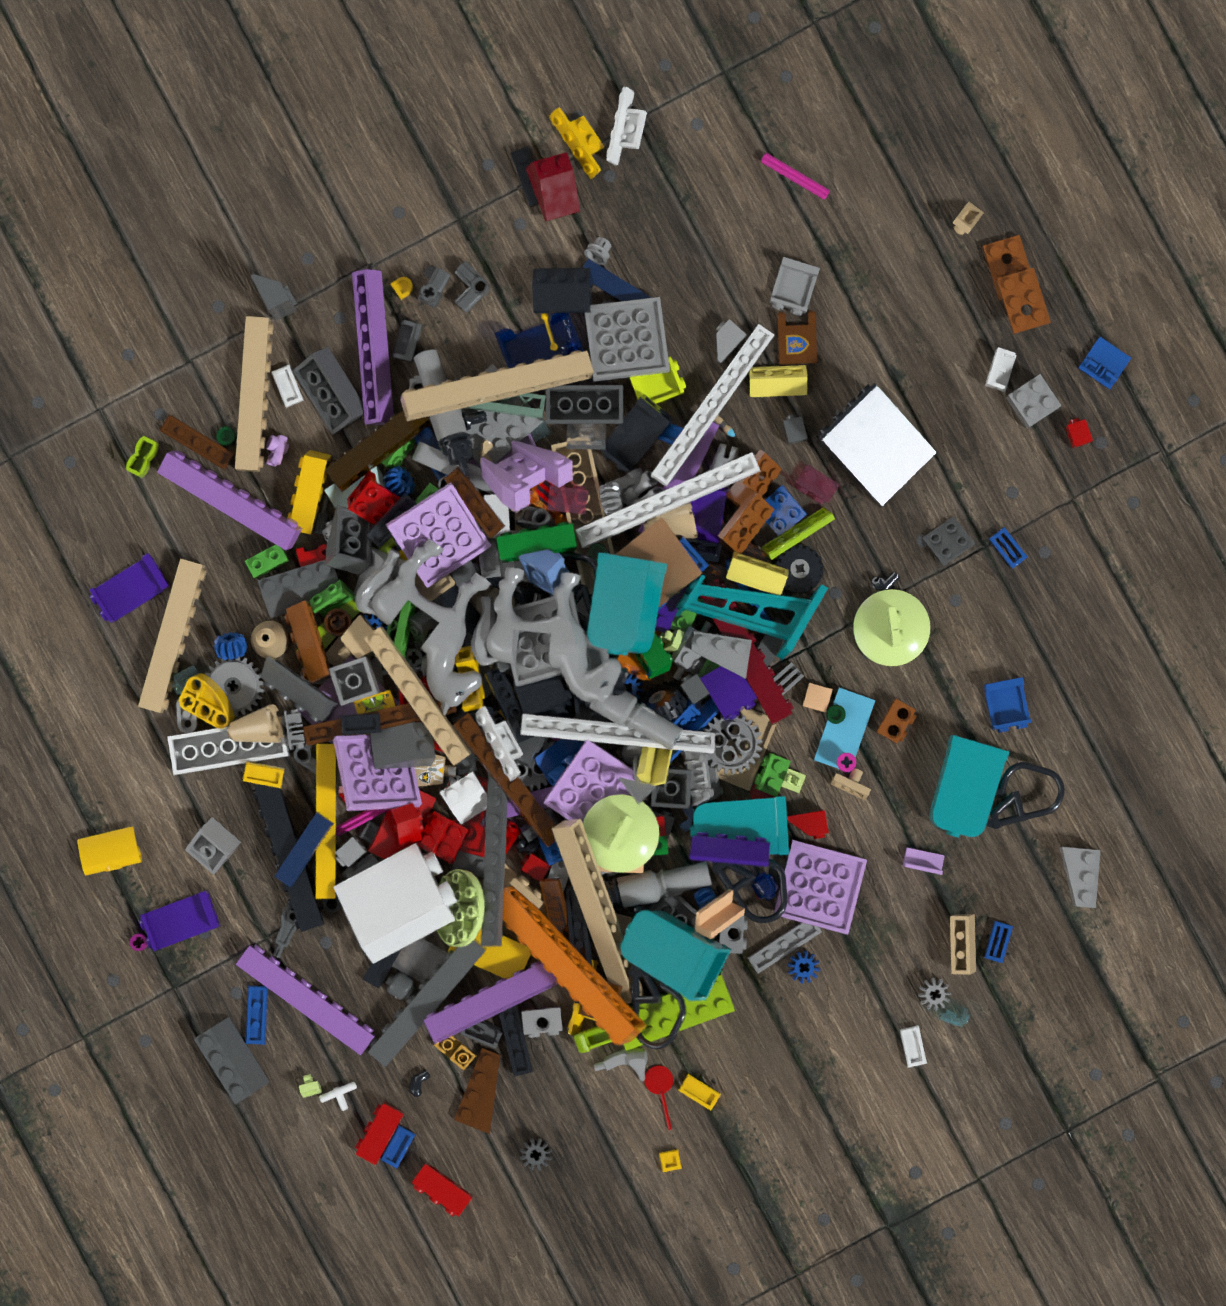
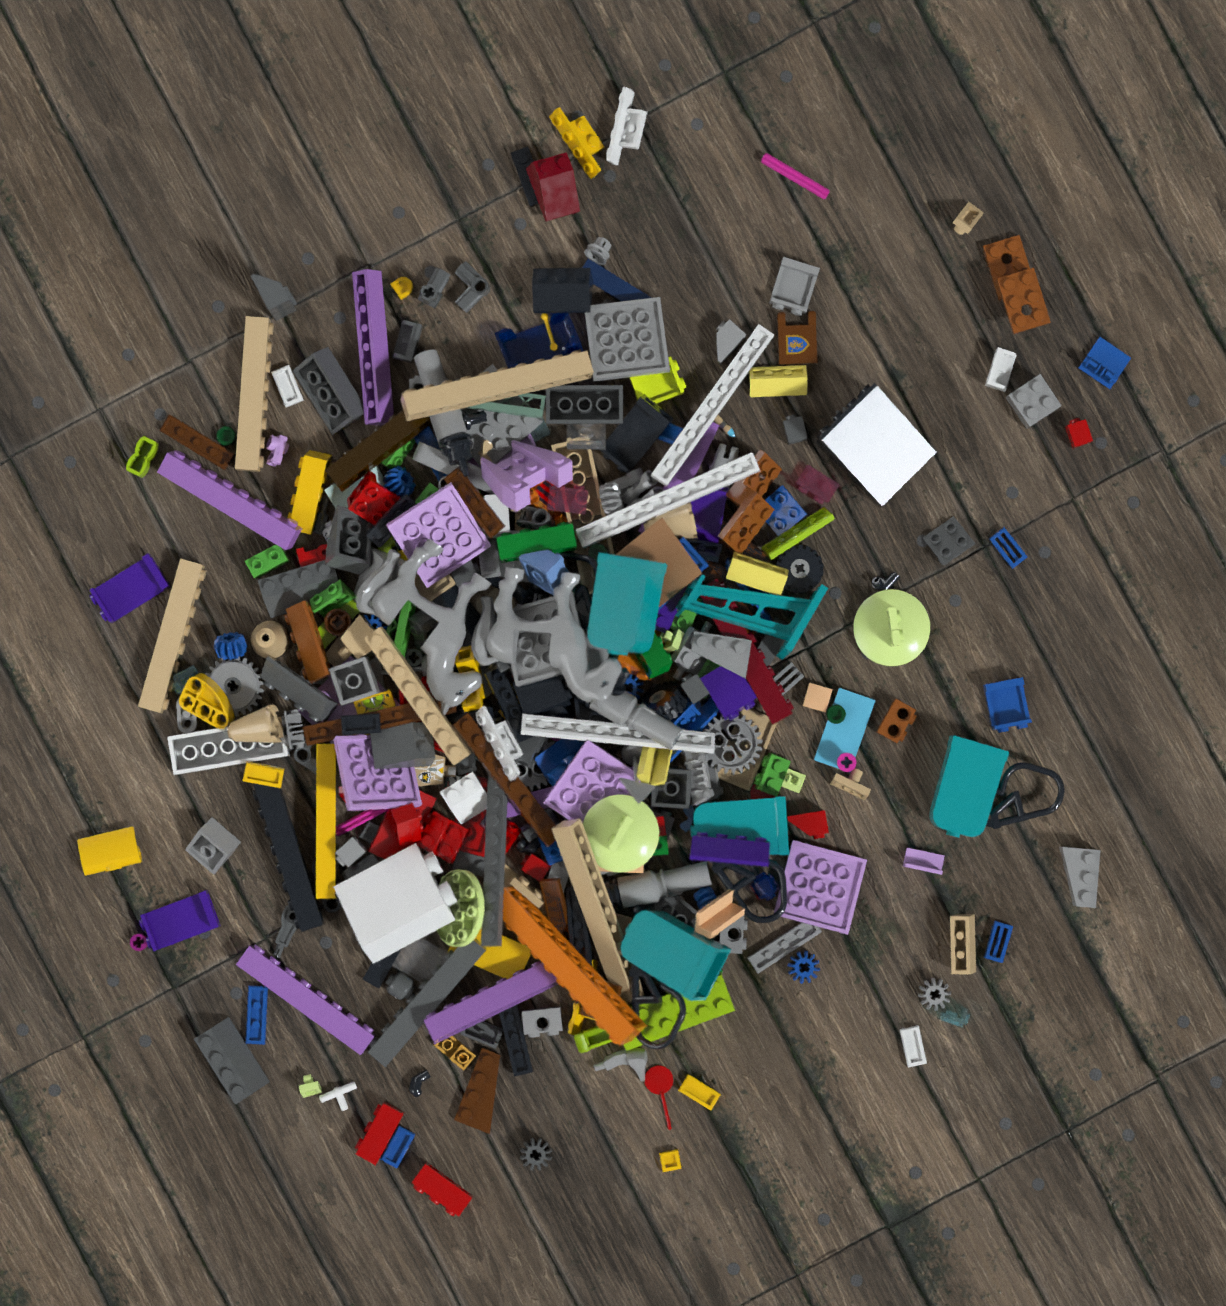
(304, 849): dark blue tile -> none

